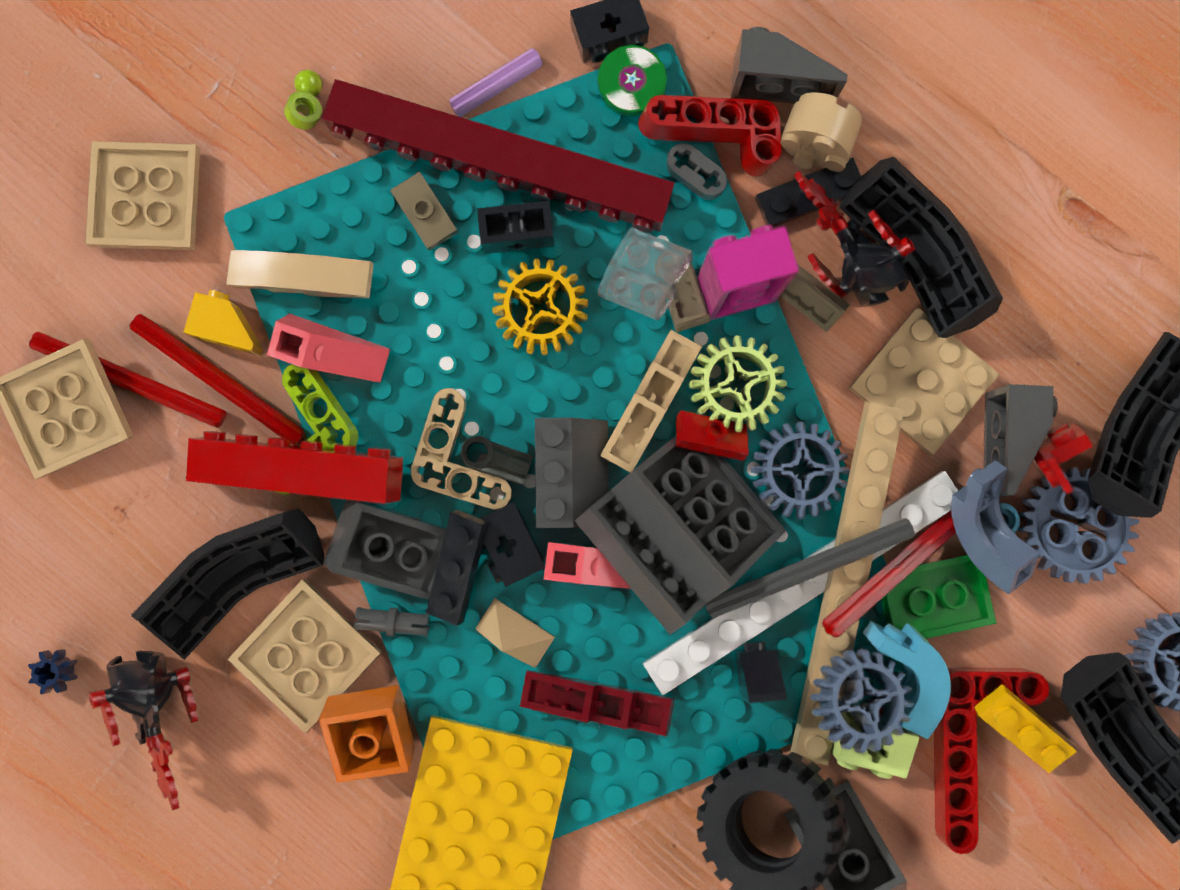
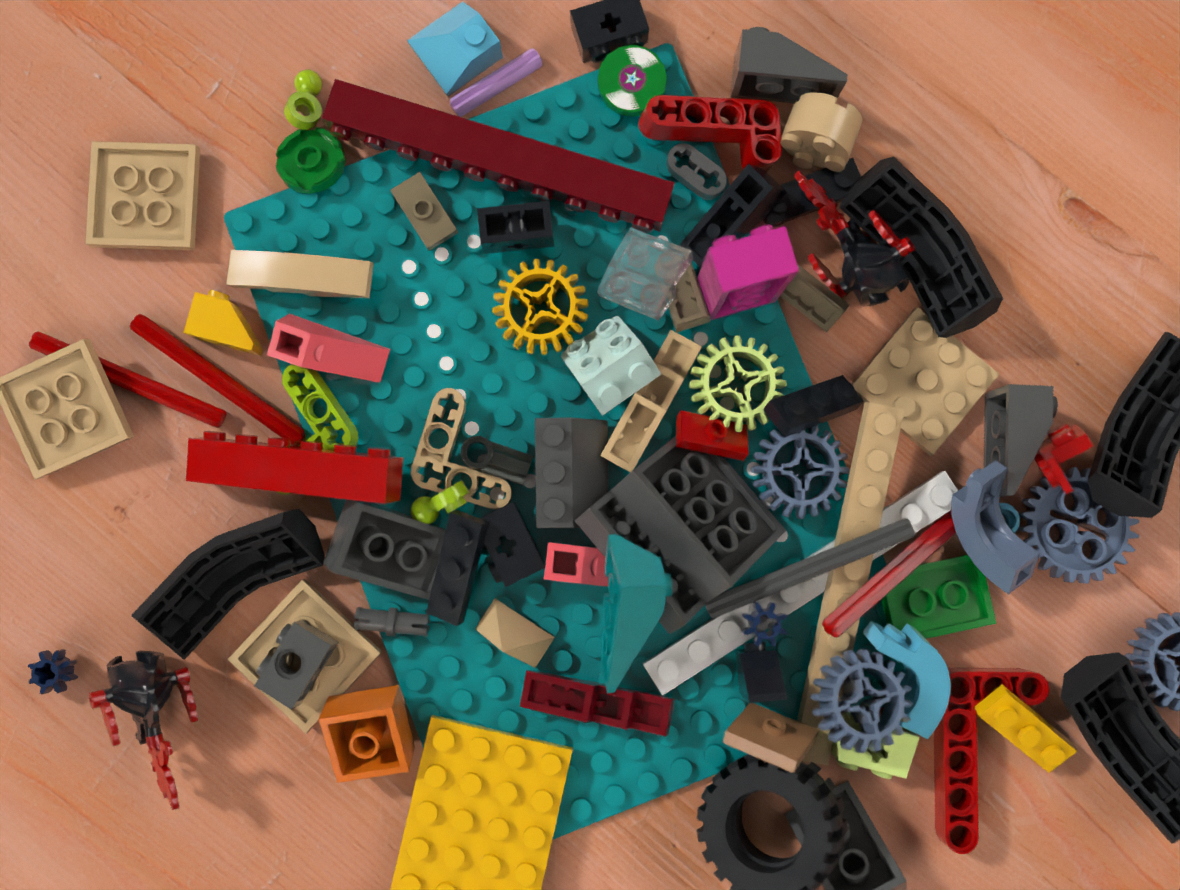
(310, 160): none -> green tile
(314, 651): none -> dark grey brick
(427, 509): none -> lime plate
(457, 47): none -> medium azure slope
(610, 364): none -> light aqua bracket
(631, 607): none -> teal wedge
(736, 211): none -> black slope
(771, 737): none -> medium nougat plate
(774, 627): none -> dark blue gear
(813, 405): none -> black plate

